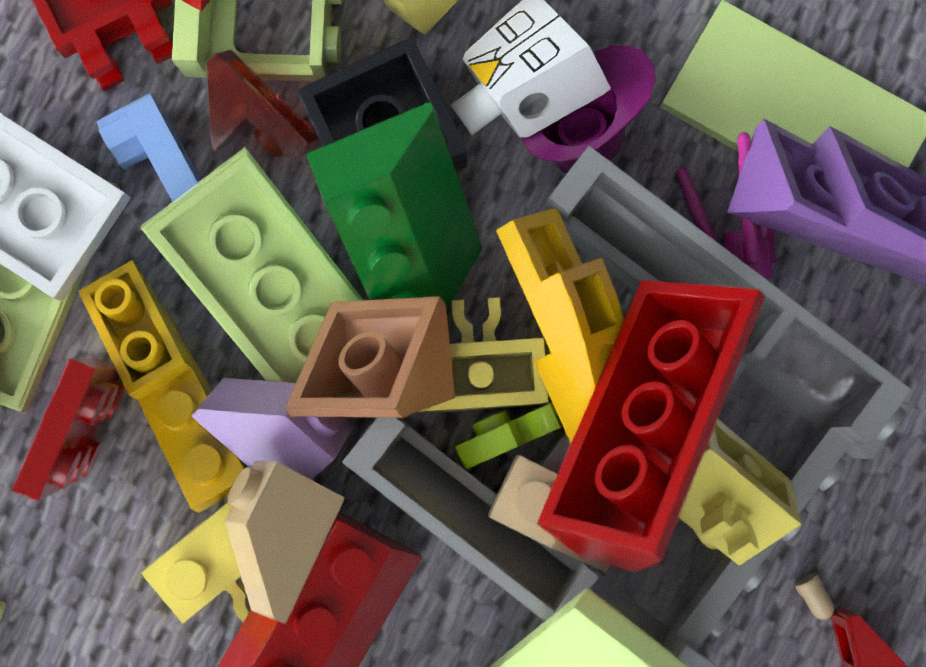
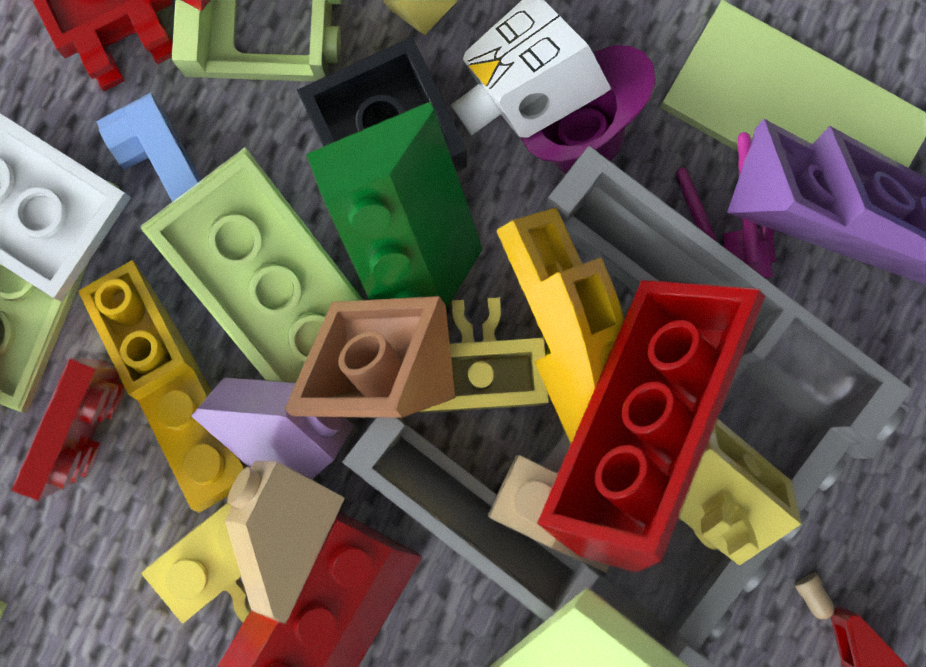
(243, 97): clear red slope -> none
(500, 434): lime plate -> none

